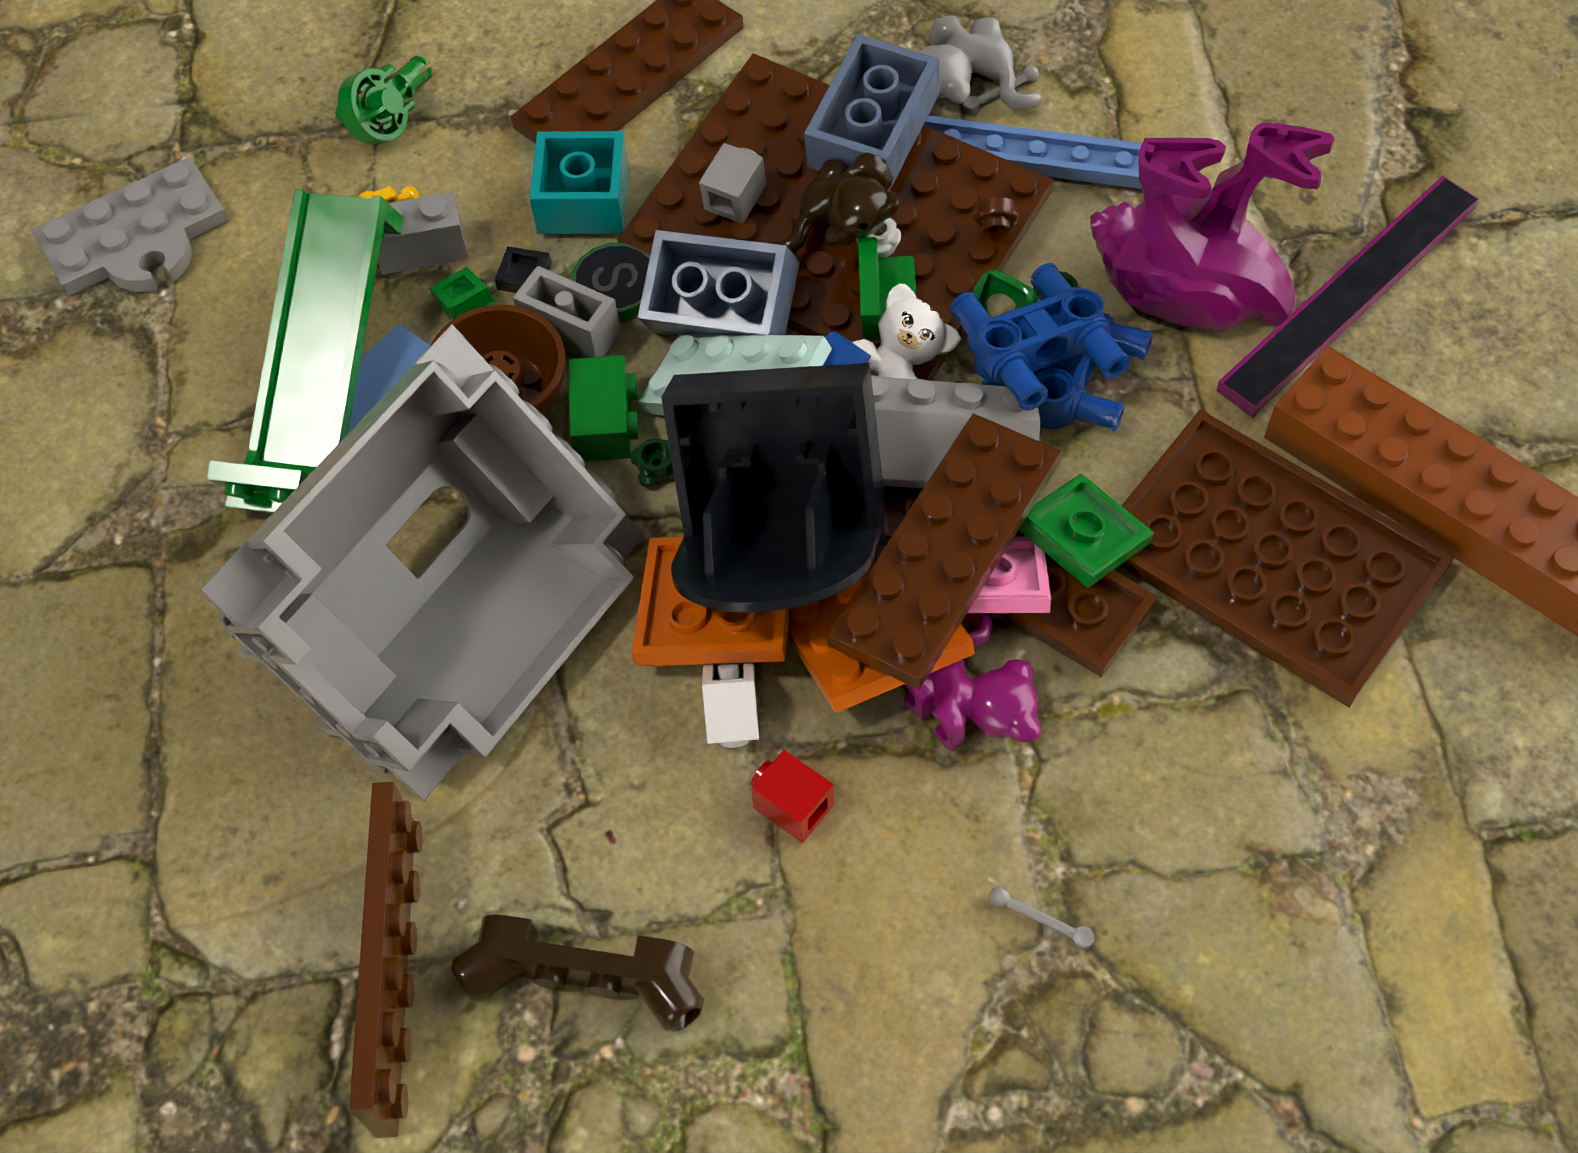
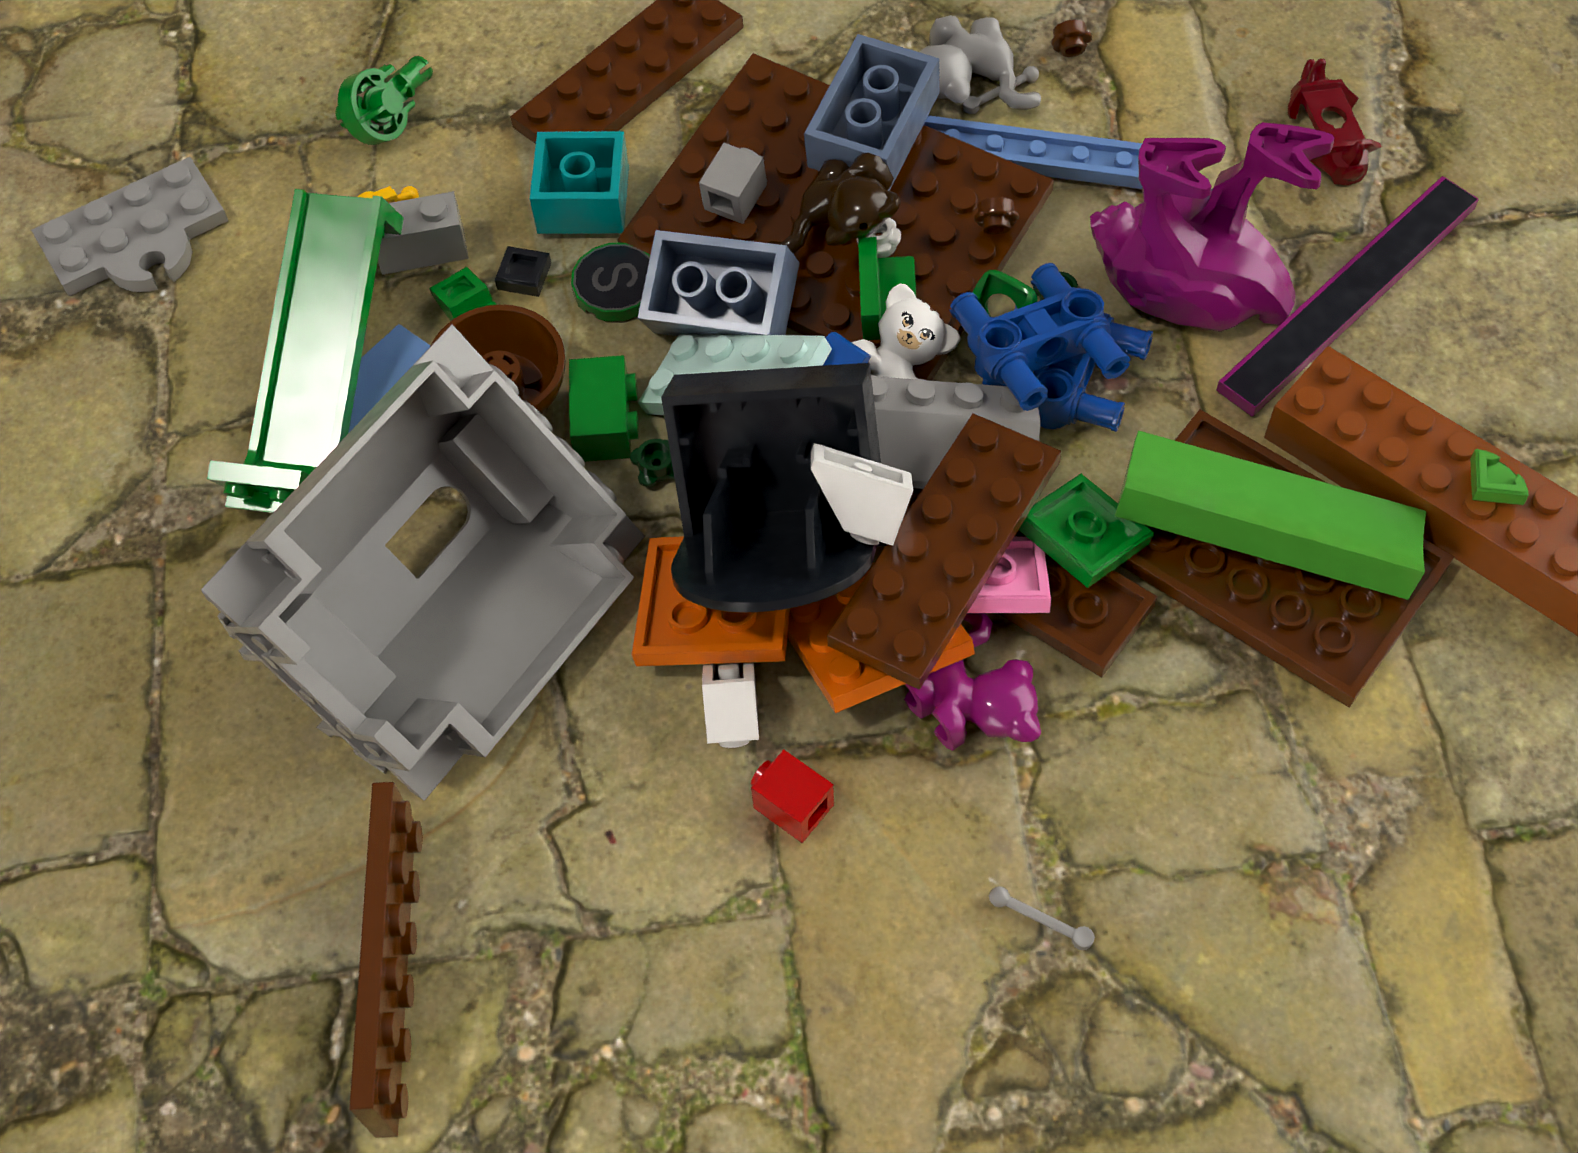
(511, 949): dark brown plate -> none
(580, 314): light grey brick -> none
(863, 493): none -> white slope
(1071, 38): none -> reddish brown plate
(1274, 515): none -> bright green arch
(1349, 156): none -> dark red piece
(1495, 481): none -> bright green tile

